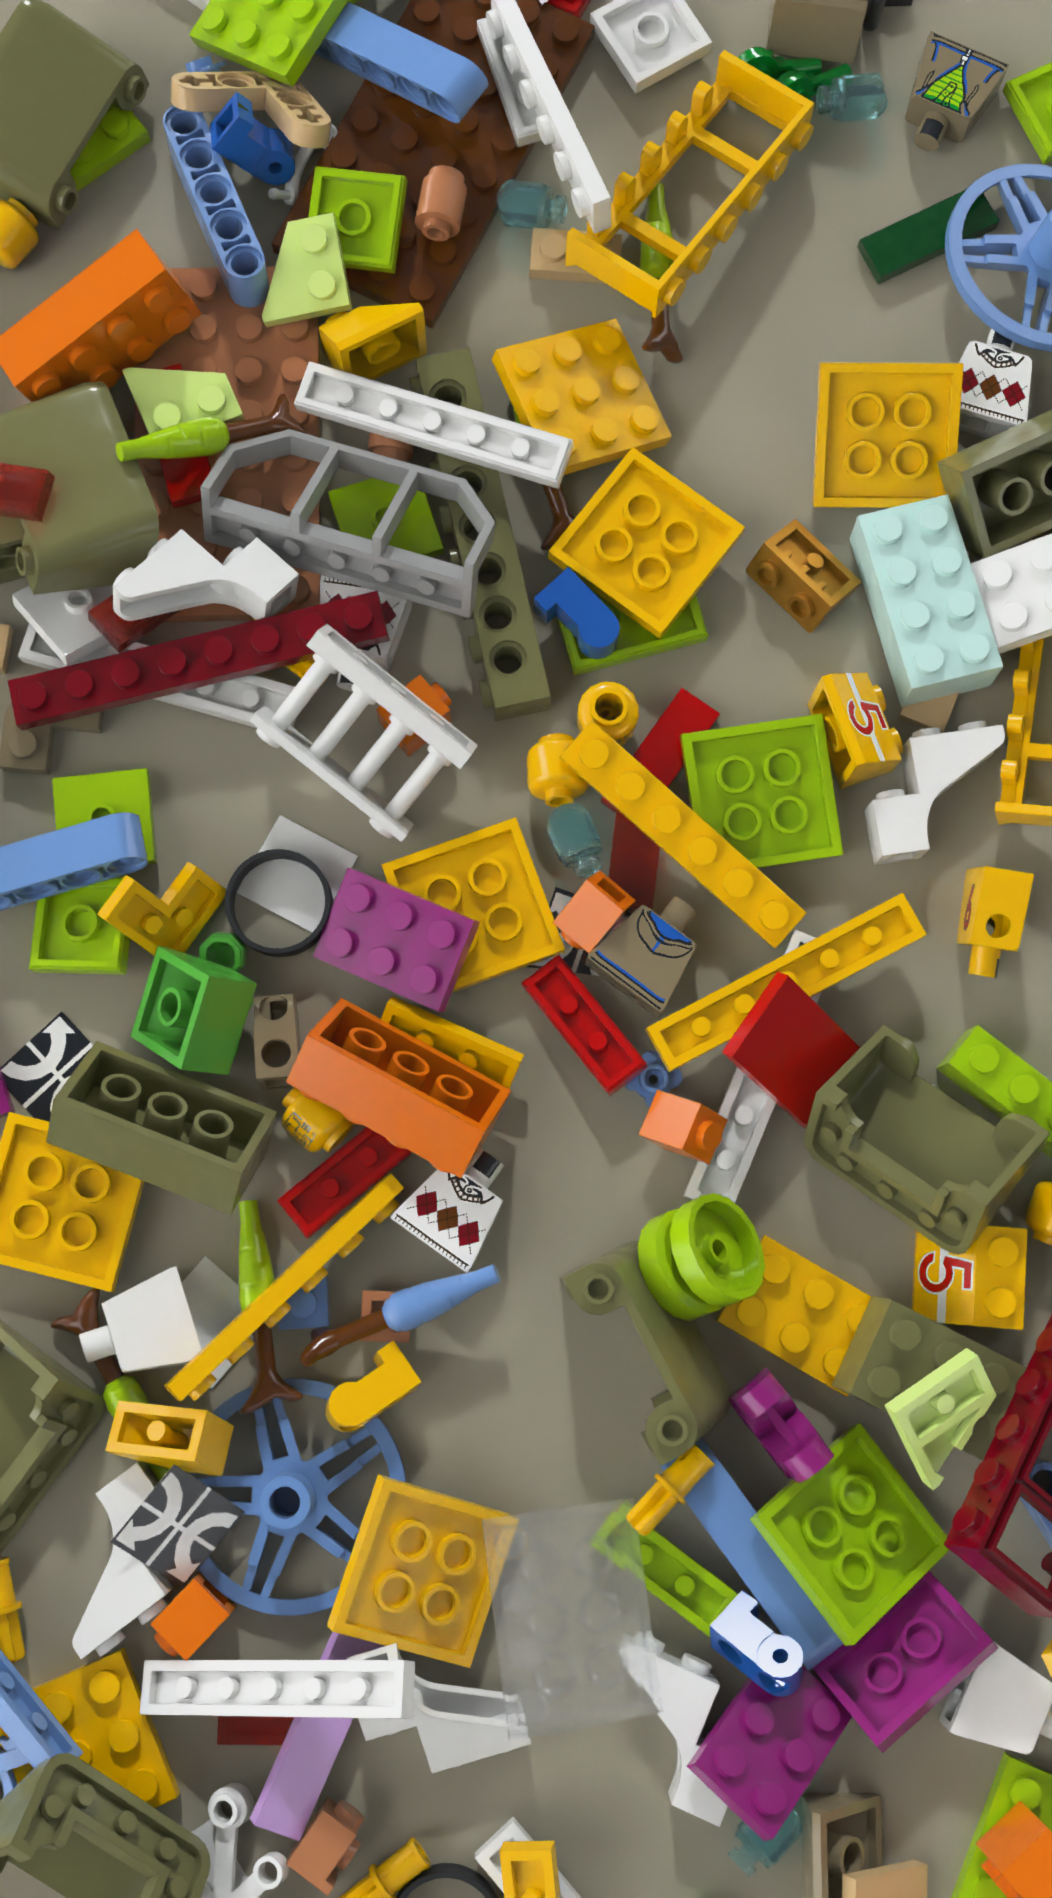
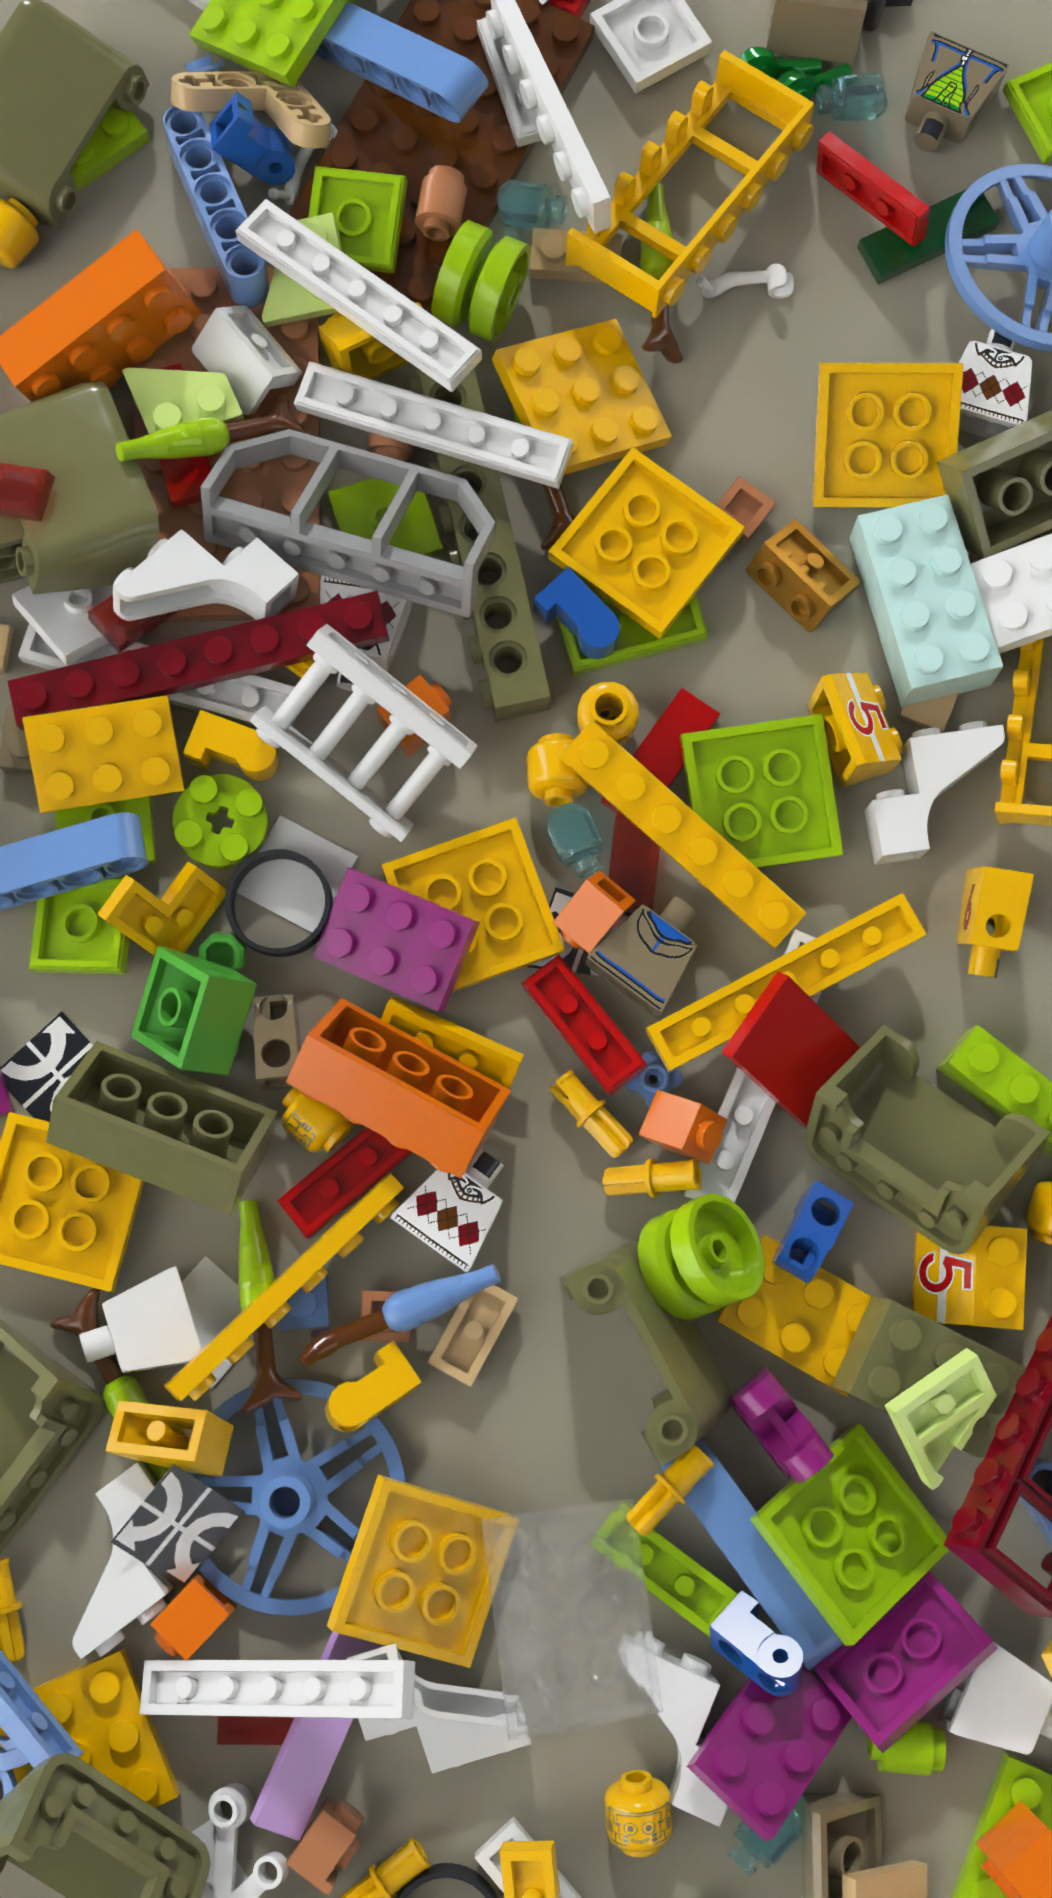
(103, 753): none -> yellow plate
(208, 797): none -> lime plate
(231, 744): none -> yellow leg
(247, 353): none -> white panel
(359, 295): none -> white tile
(472, 1333): none -> tan plate
(480, 281): none -> lime wheel
(591, 1114): none -> yellow axle
(638, 1813): none -> yellow head
(652, 1178): none -> yellow axle
(746, 506): none -> nougat plate
(778, 281): none -> white piece
(812, 1231): none -> blue leg
(872, 189): none -> red tile
(914, 1753): none -> lime brick

